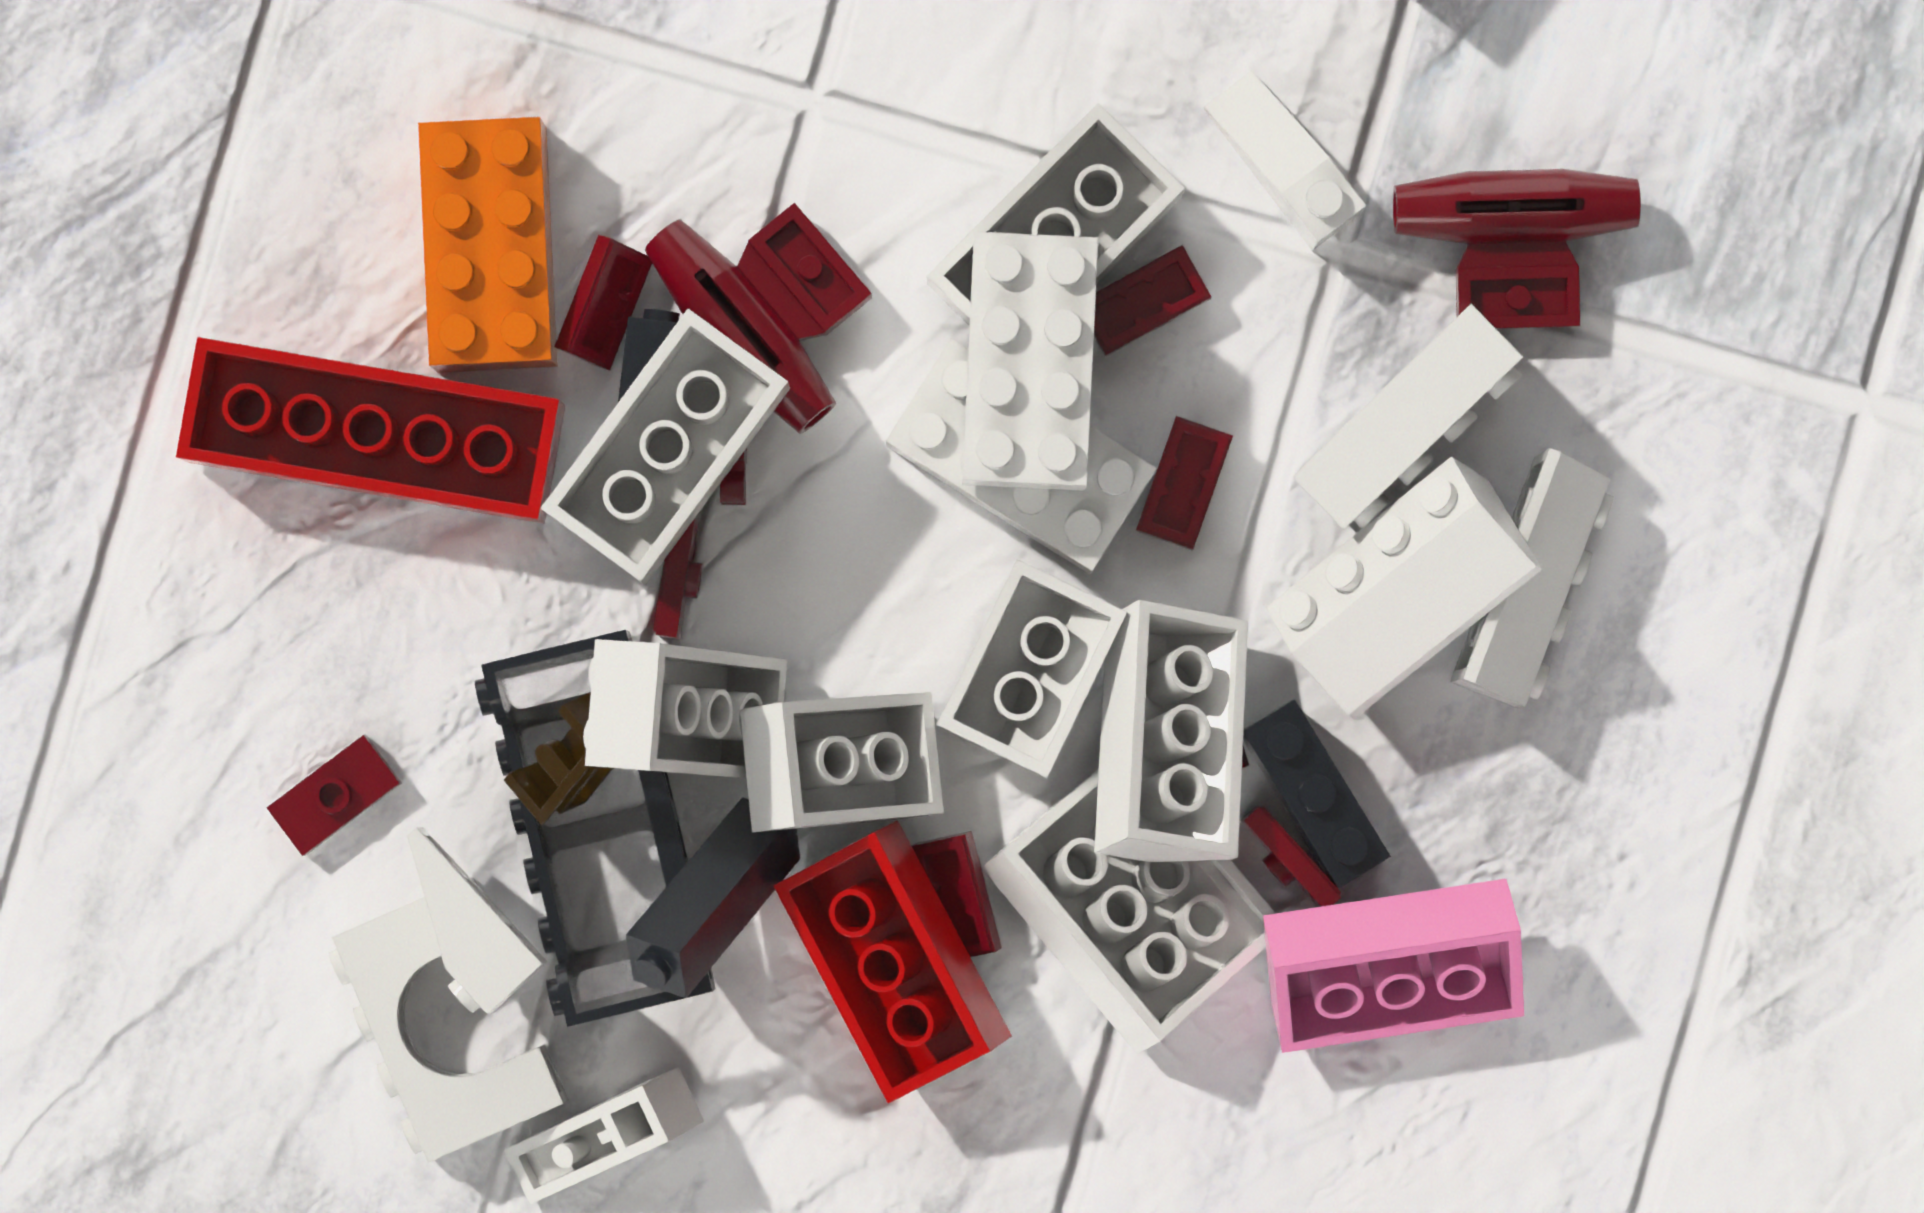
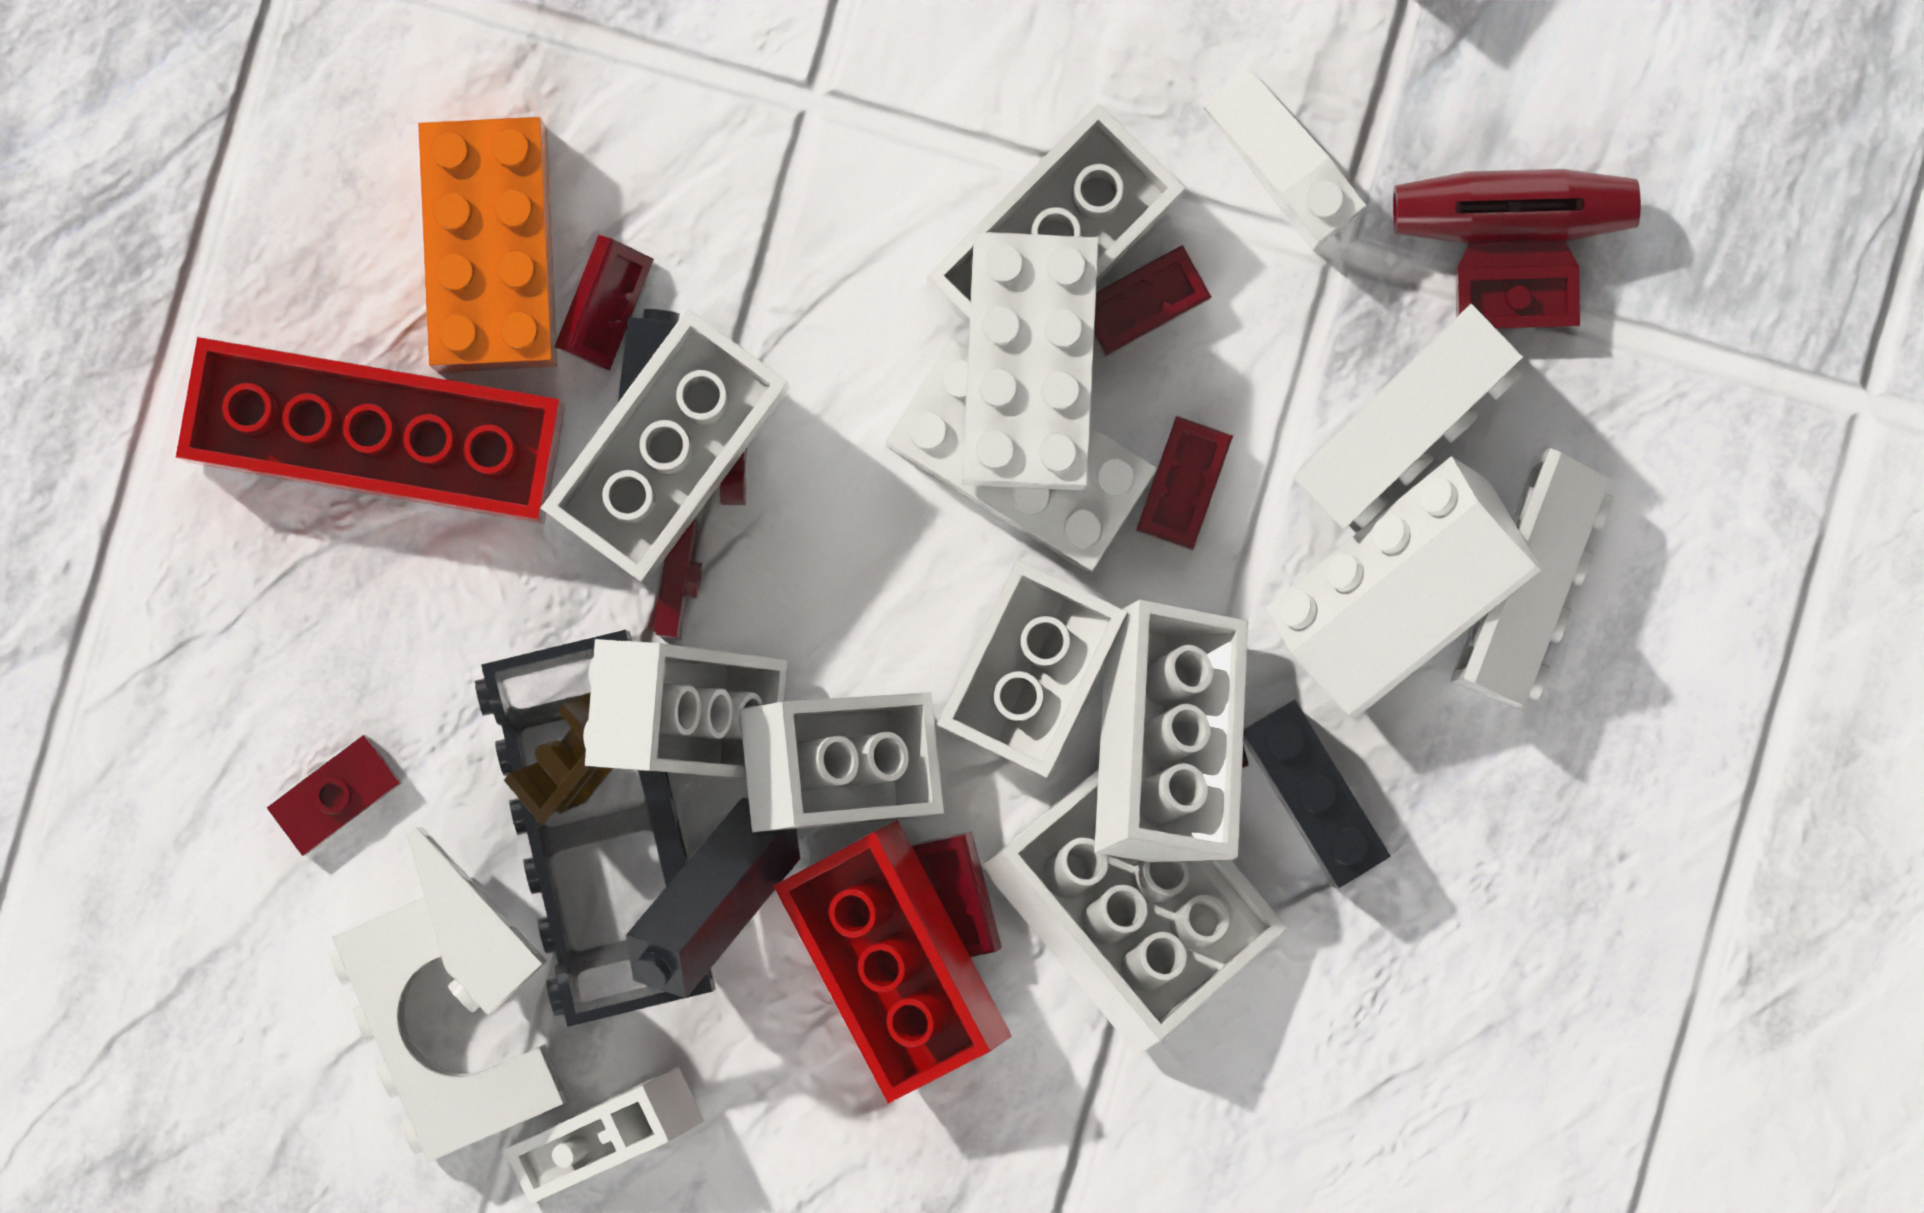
(777, 295): dark red plate -> none
(1287, 858): dark red plate -> none
(1394, 965): bright pink brick -> none

